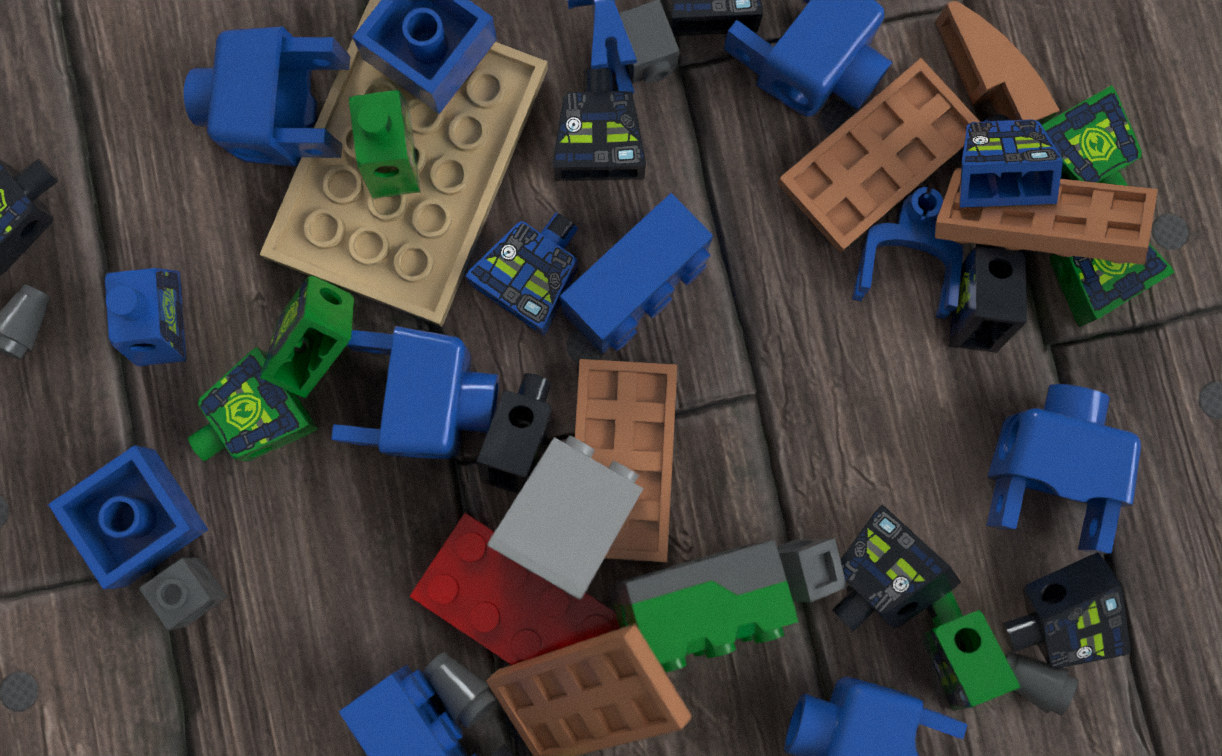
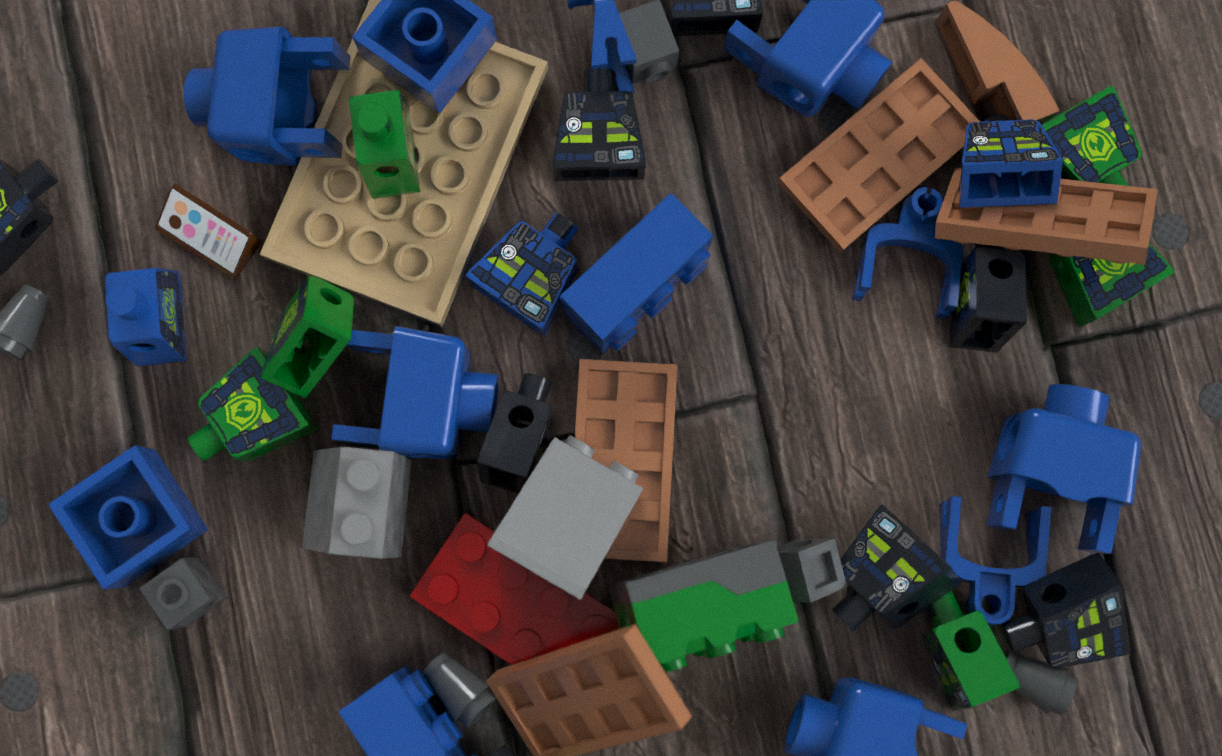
(206, 232): none -> slope
(357, 502): none -> light grey slope
(990, 583): none -> blue piece

